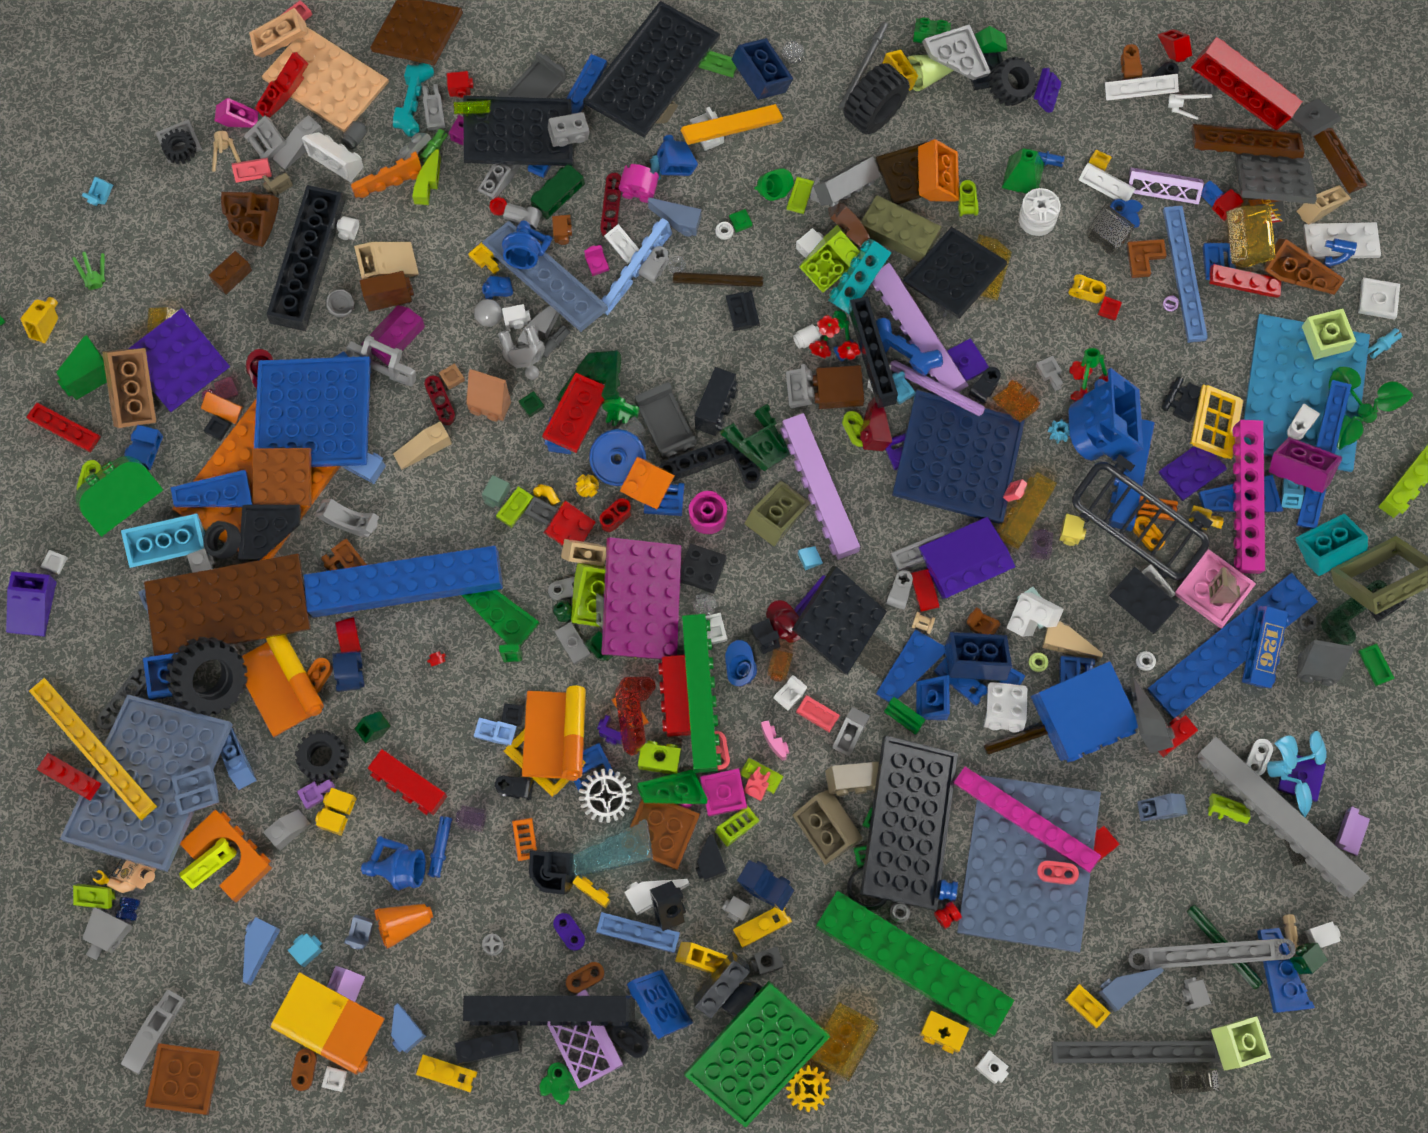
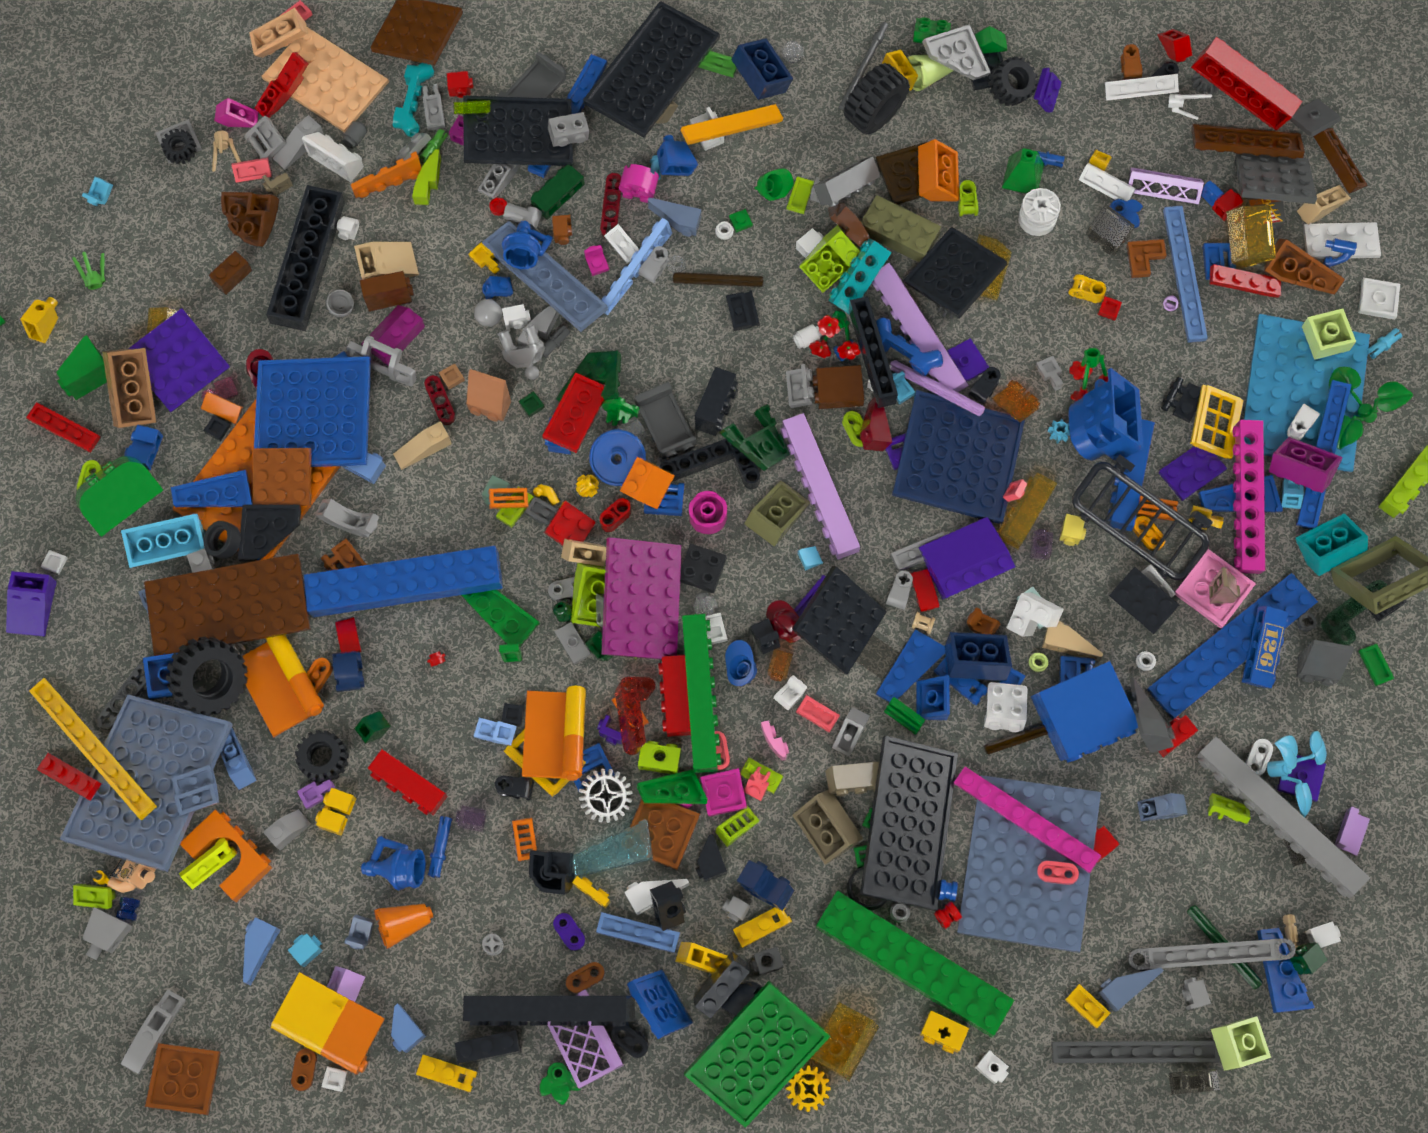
(508, 498): none -> orange tile

